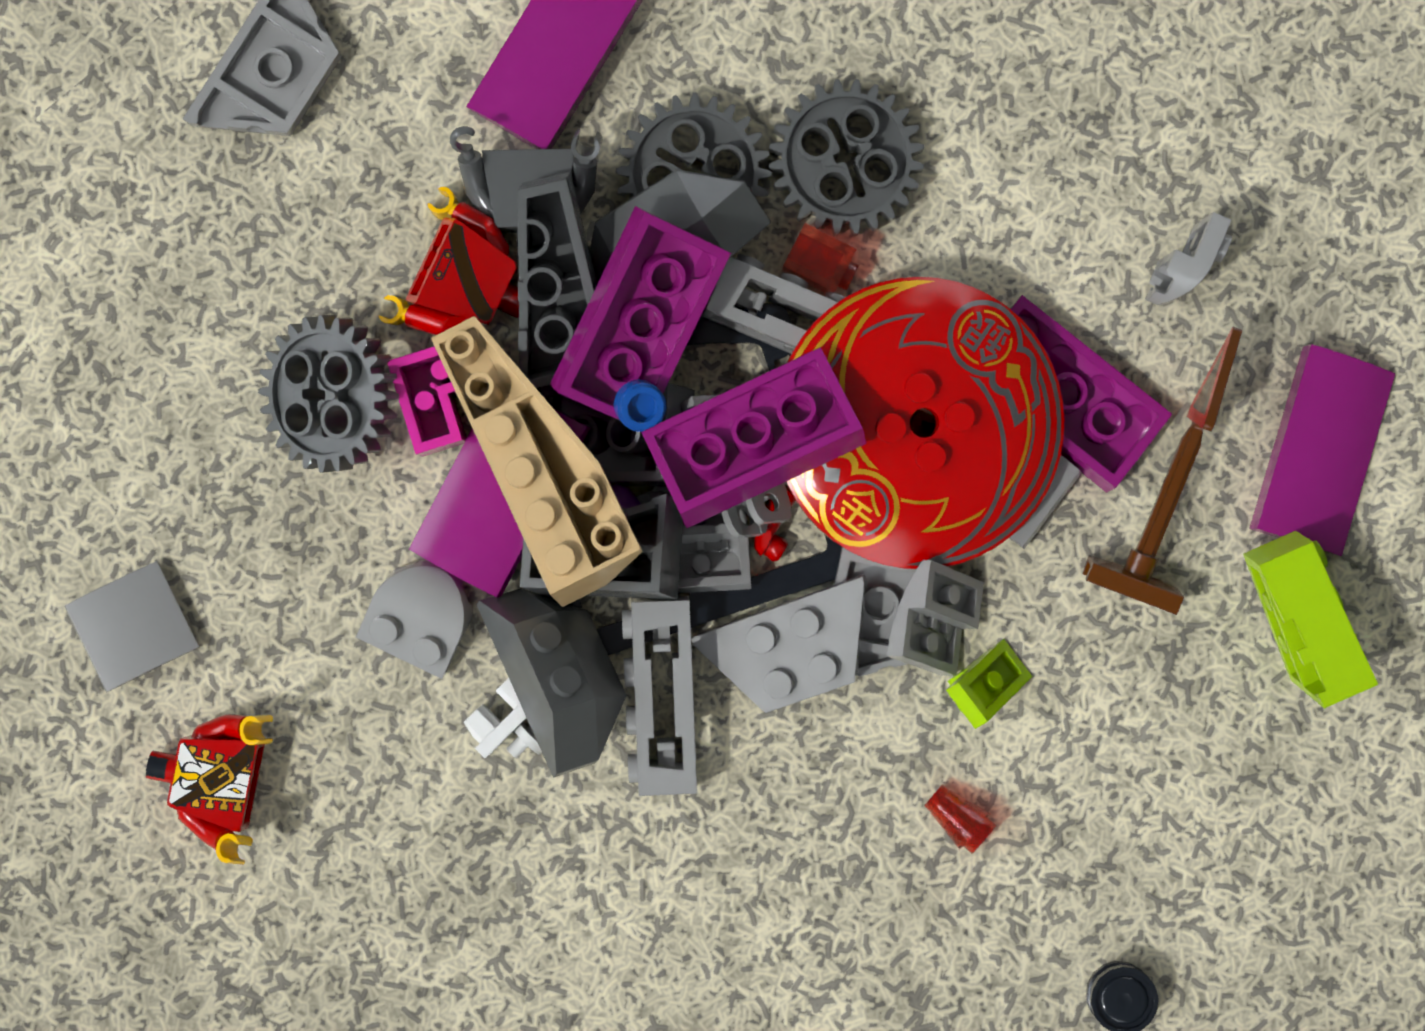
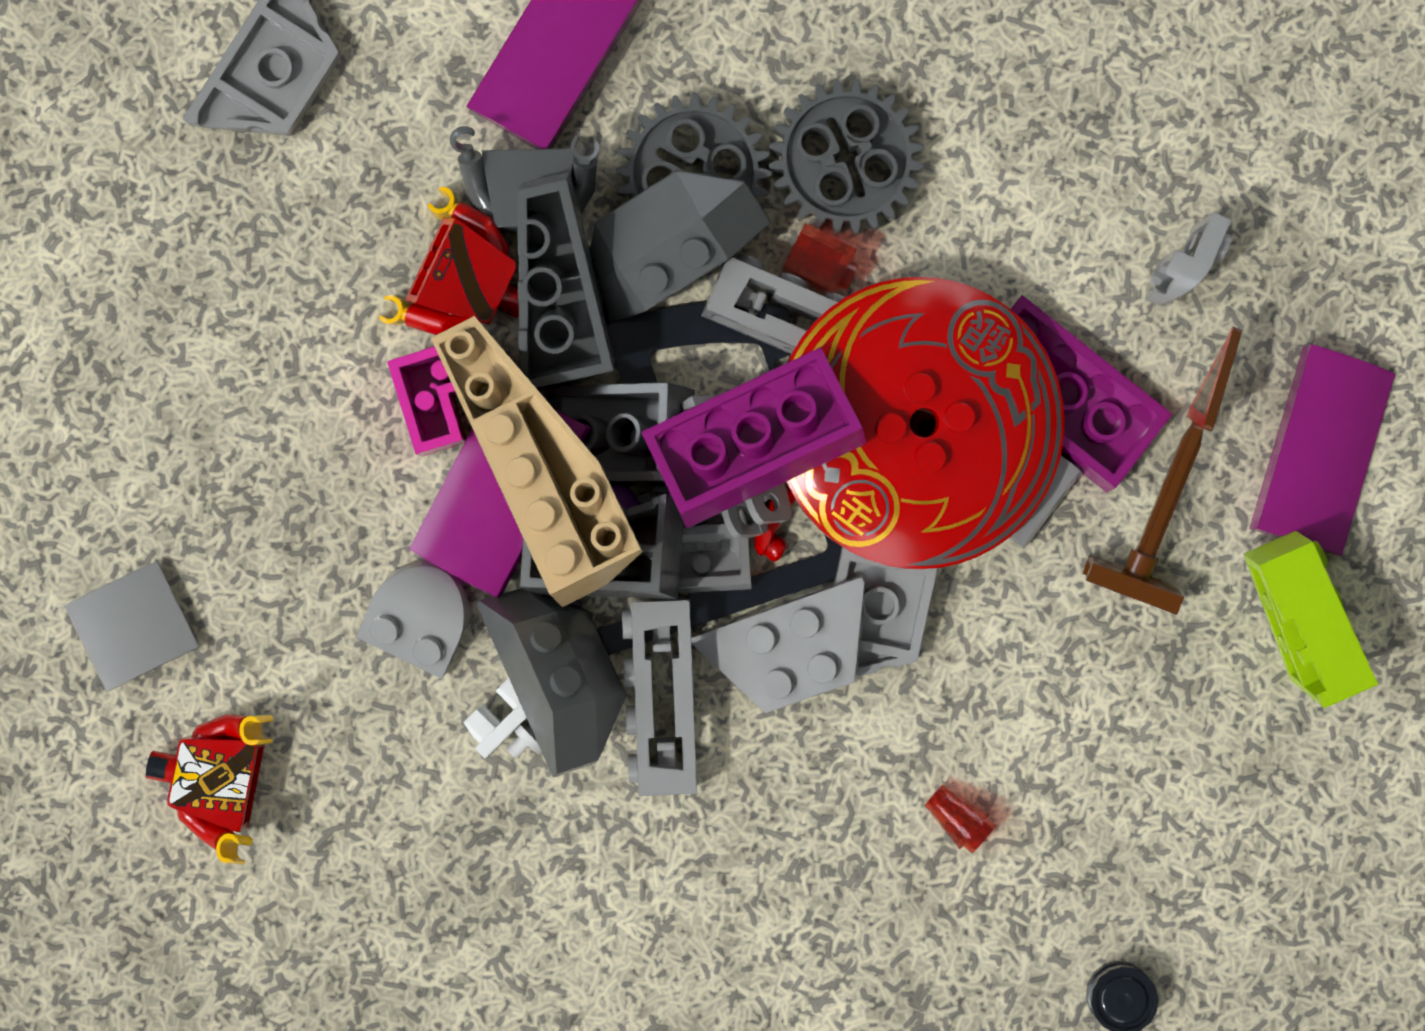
(315, 393): dark grey gear -> none
(639, 405): blue tile -> none
(640, 311): magenta slope -> none
(932, 618): light grey slope -> none
(988, 683): lime slope -> none

